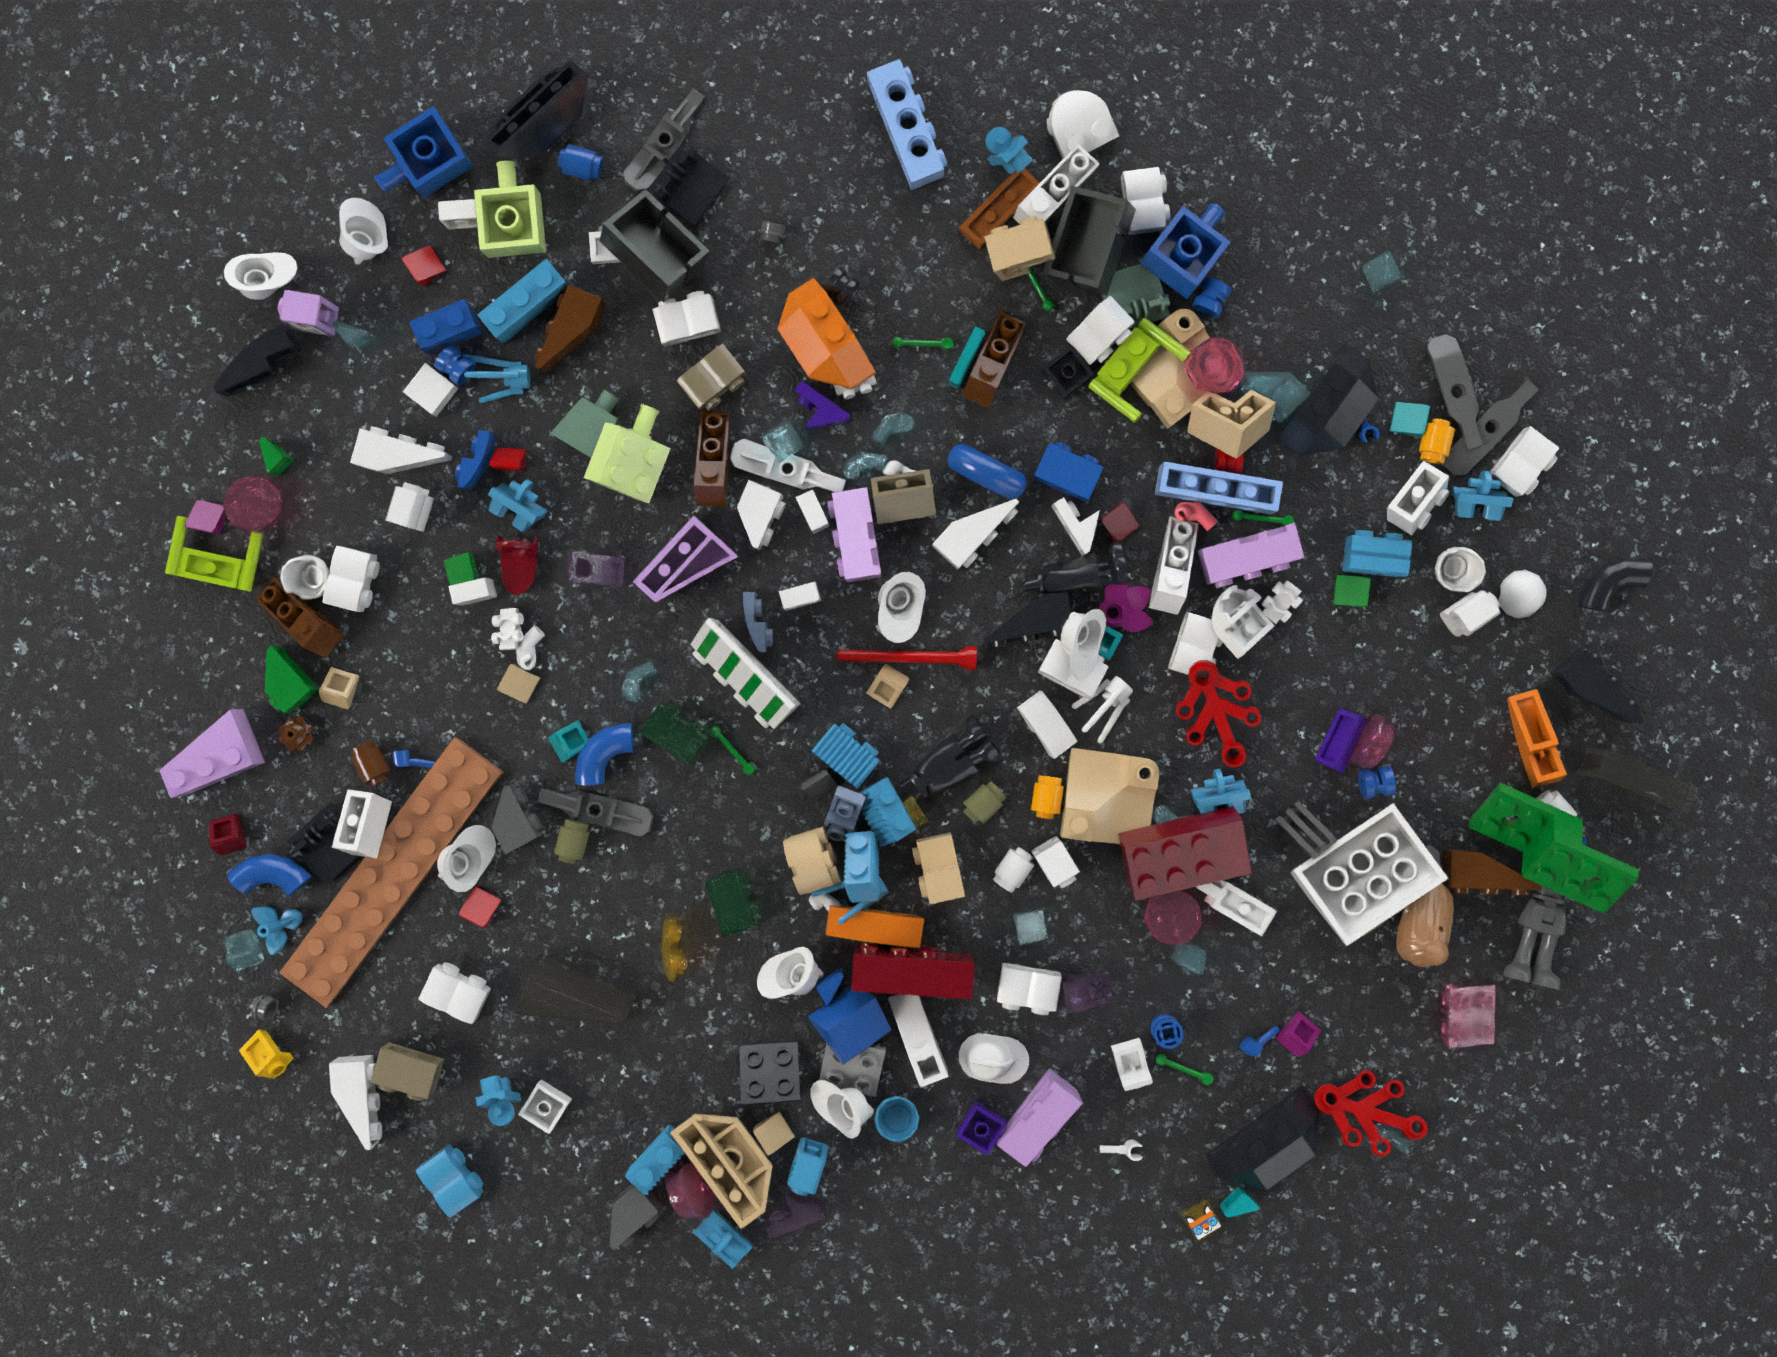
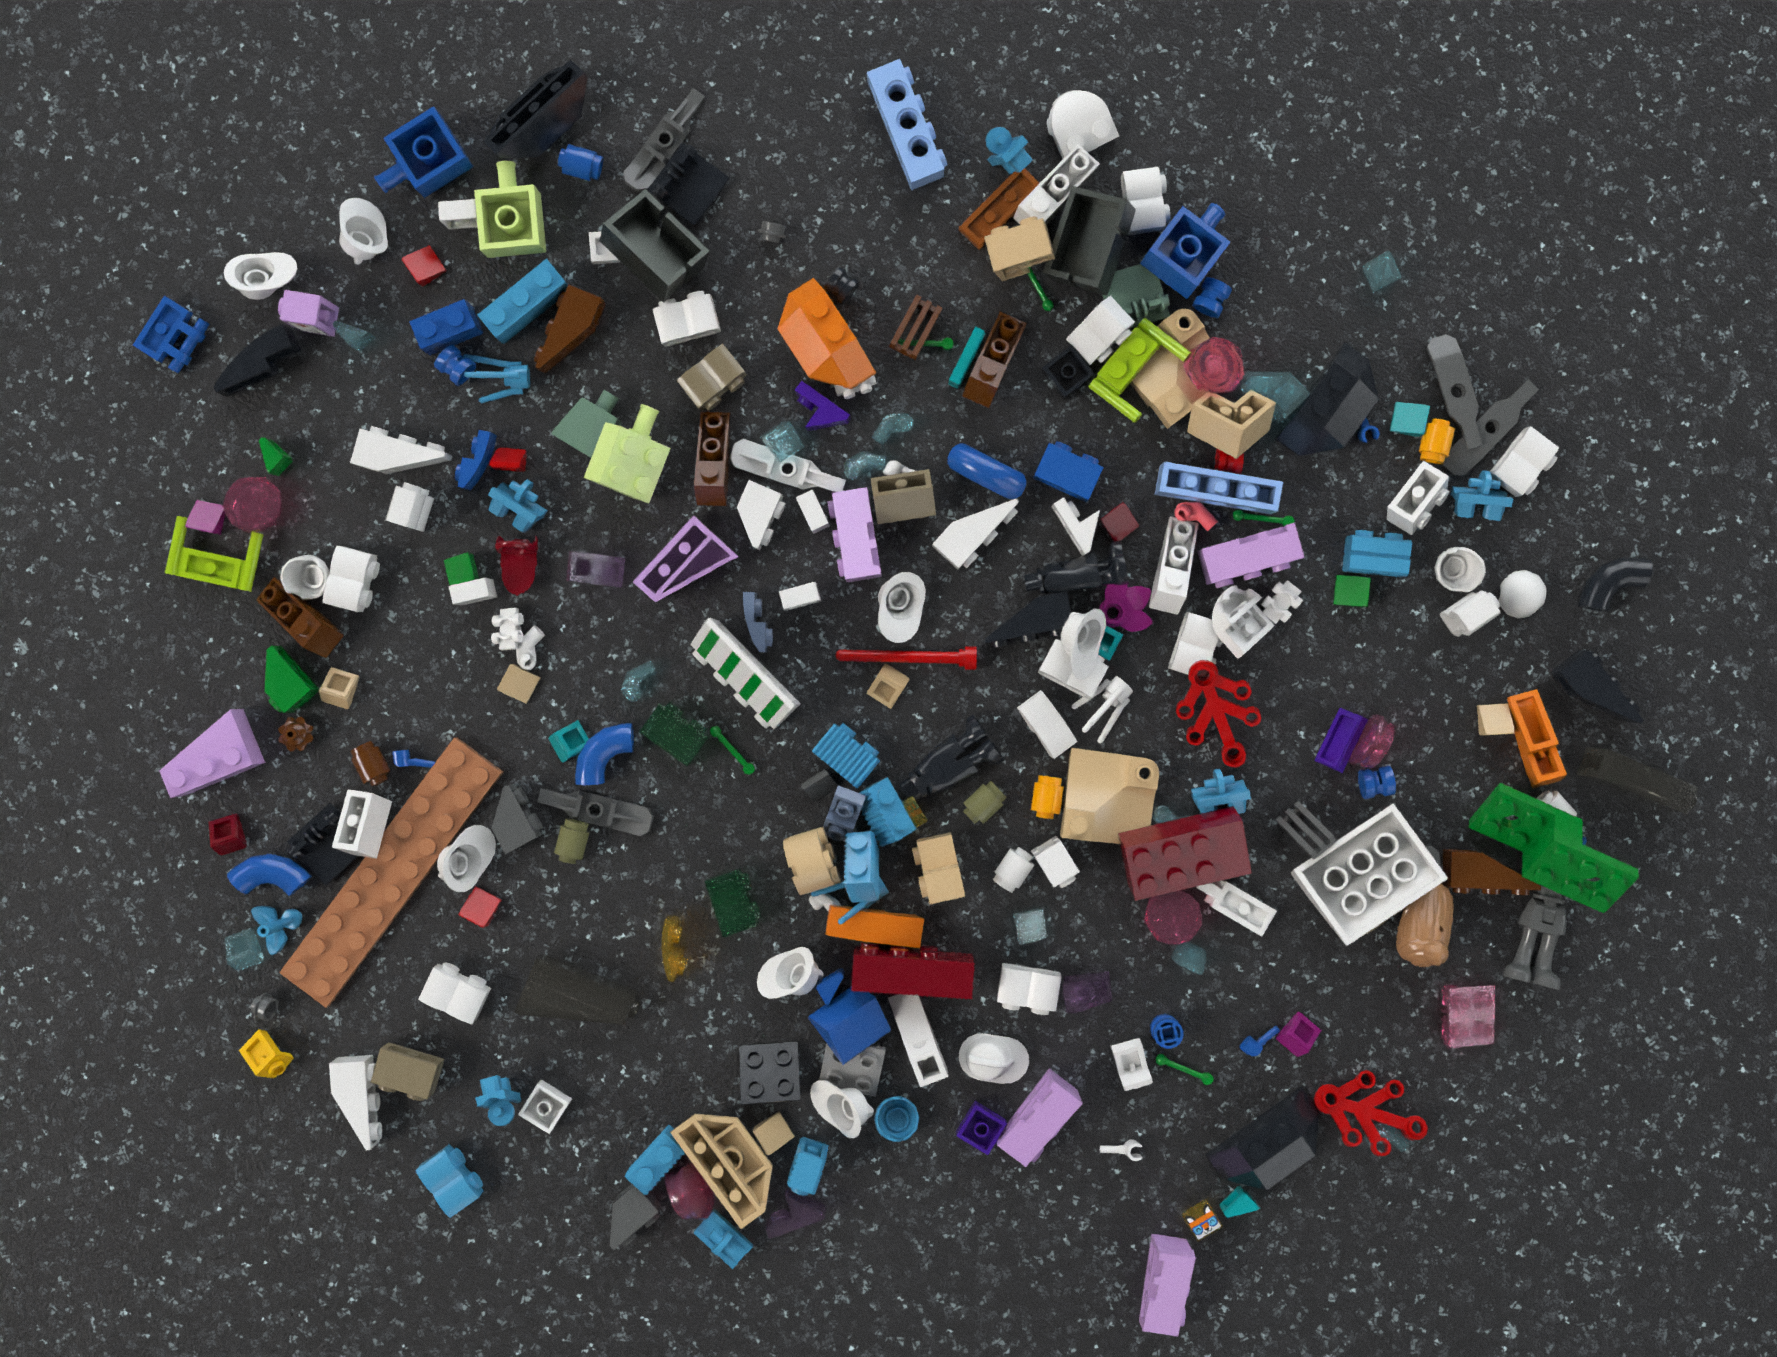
(163, 331): none -> blue plate
(430, 390): white piece -> none
(926, 307): none -> reddish brown tile
(1166, 1285): none -> lavender wedge
(1495, 719): none -> tan slope

